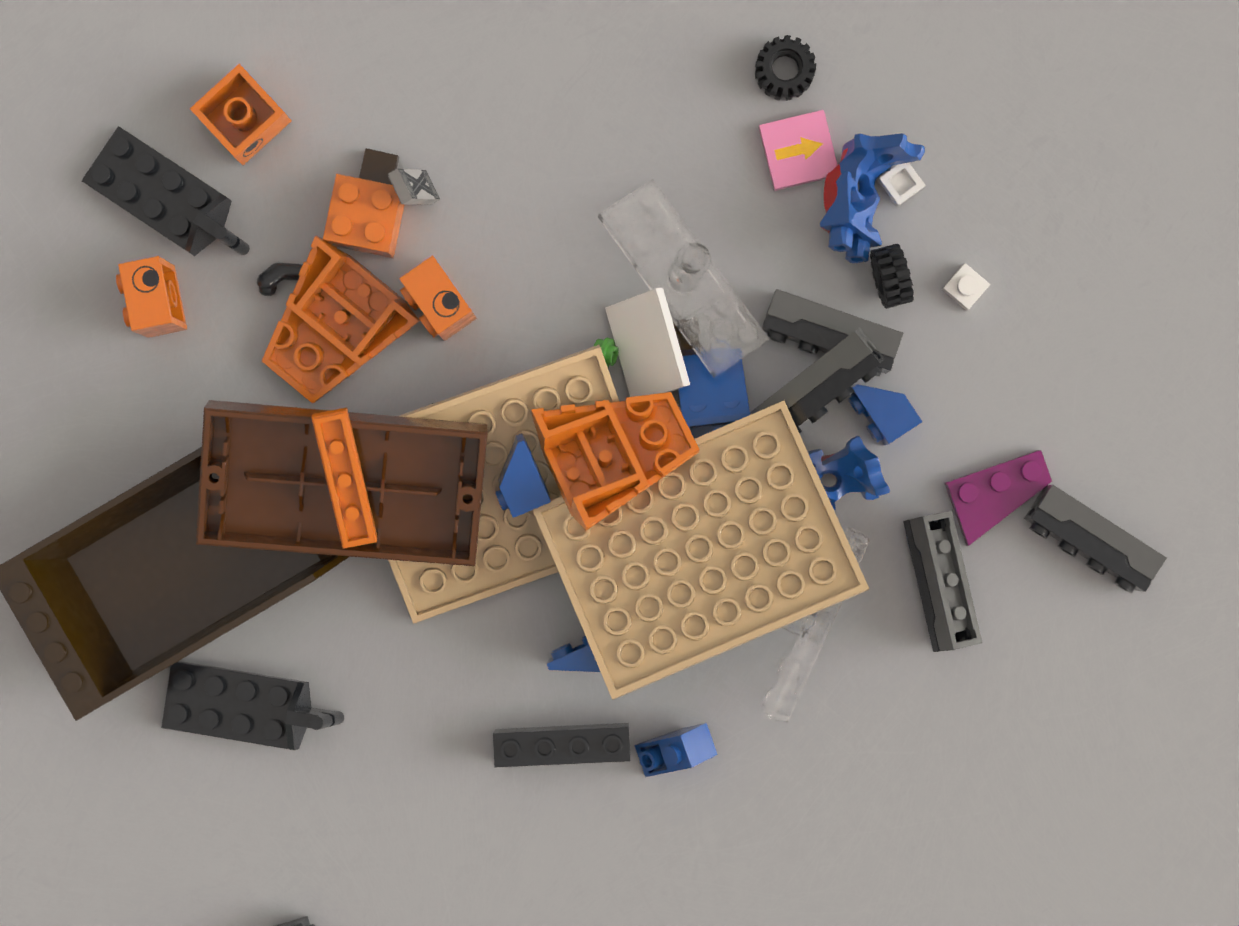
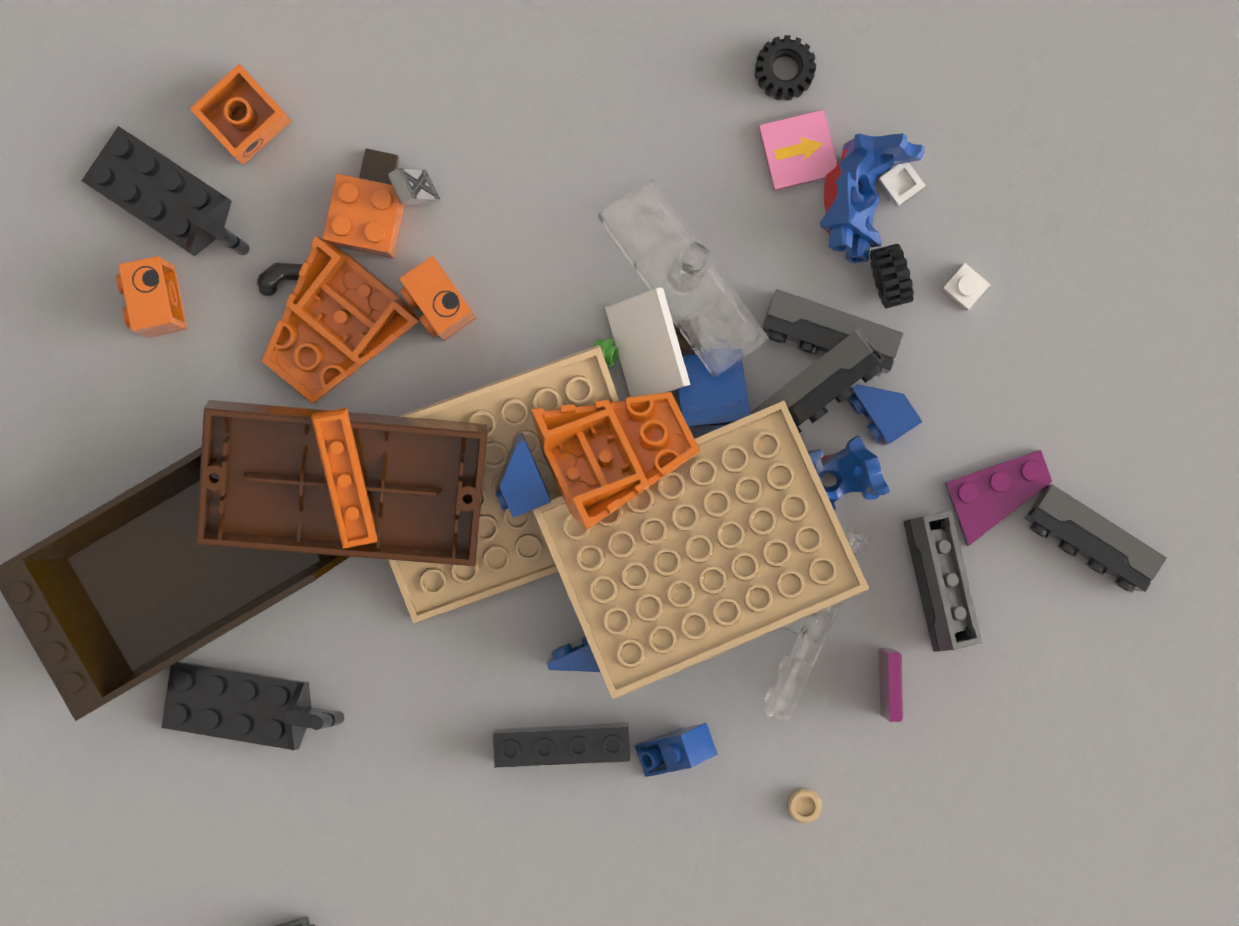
(804, 805): none -> tan tile
(890, 684): none -> magenta tile

